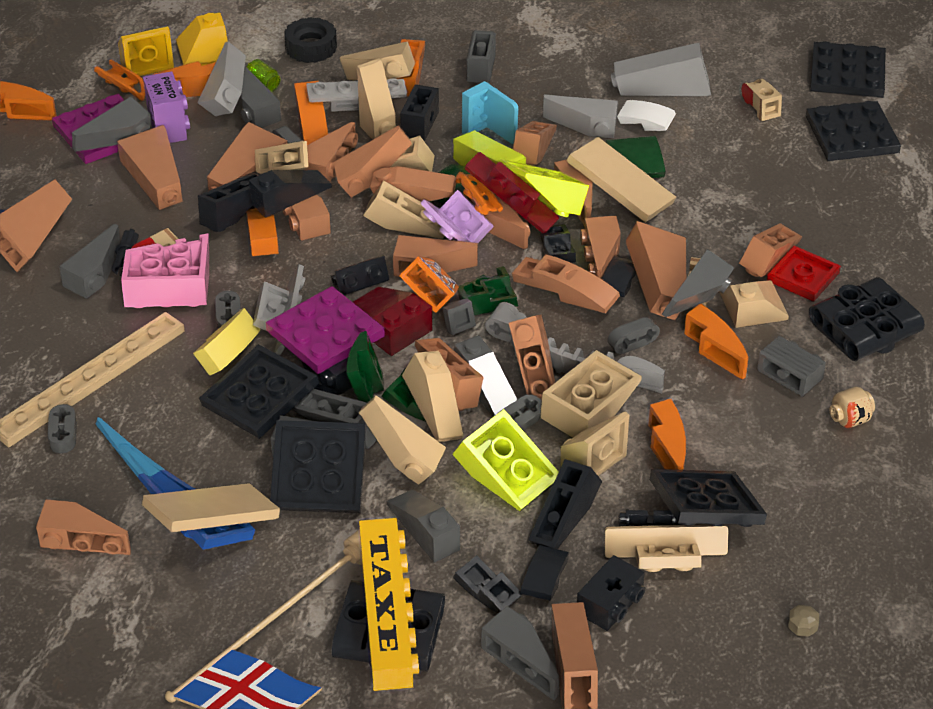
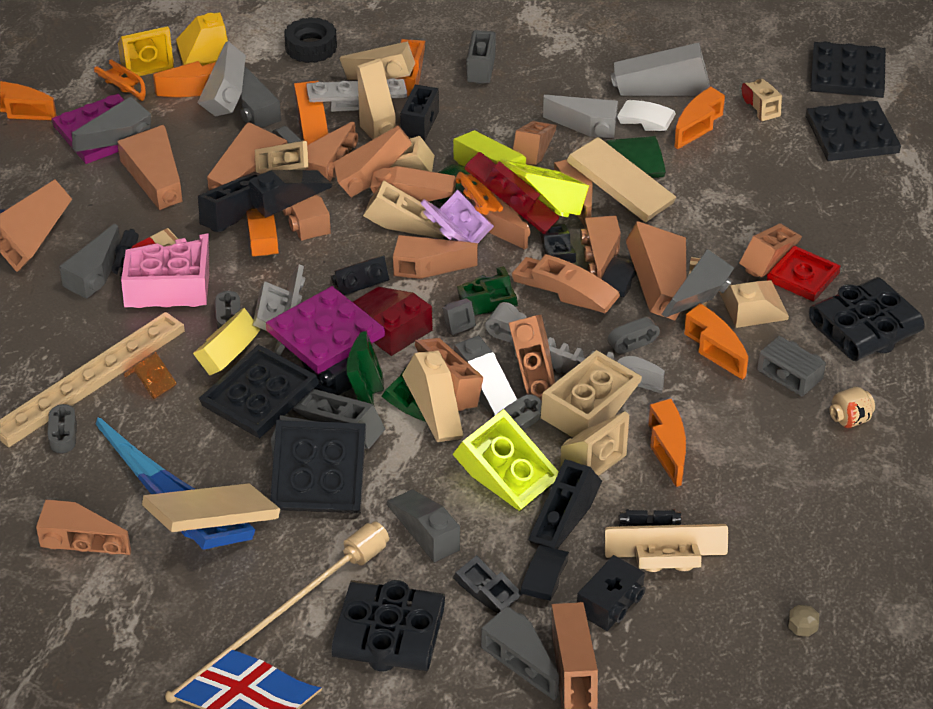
(153, 375): none -> clear orange bracket
(167, 105): medium lavender brick -> none
(265, 74): clear neon green brick -> none
(386, 604): yellow brick -> none
(404, 442): tan slope -> none
(430, 282): orange torso -> none
(489, 108): medium azure bracket -> none
(699, 116): none -> orange slope
(707, 497): black plate -> none

